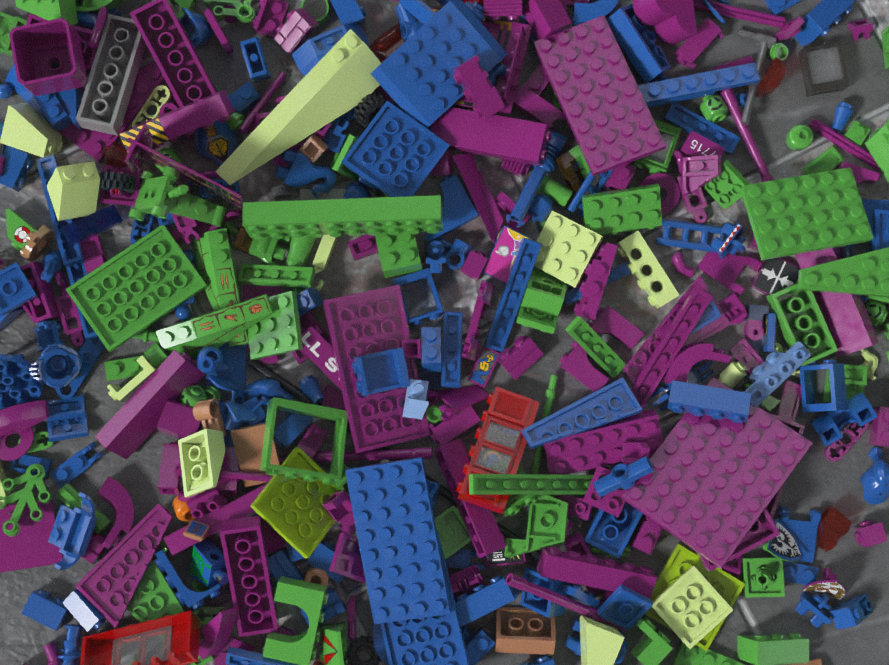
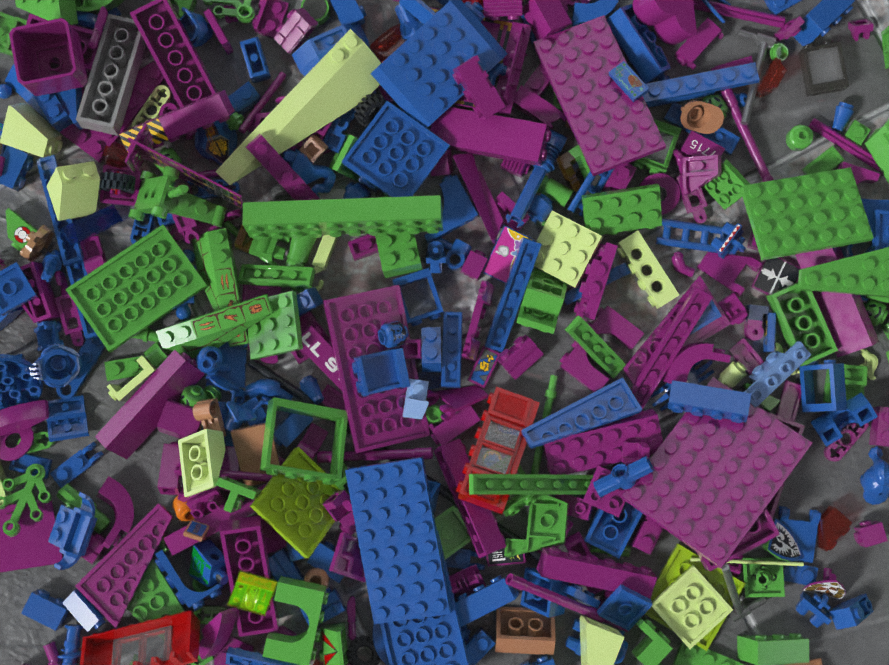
(237, 491): none -> bright green bracket
(252, 593): none -> clear neon green piece
(280, 169): none -> magenta plate
(393, 334): none -> blue head
(628, 81): none -> blue tile
(701, 117): none -> nougat piece
(739, 610): none -> flat silver bar
(758, 562): none -> yellowish green axle

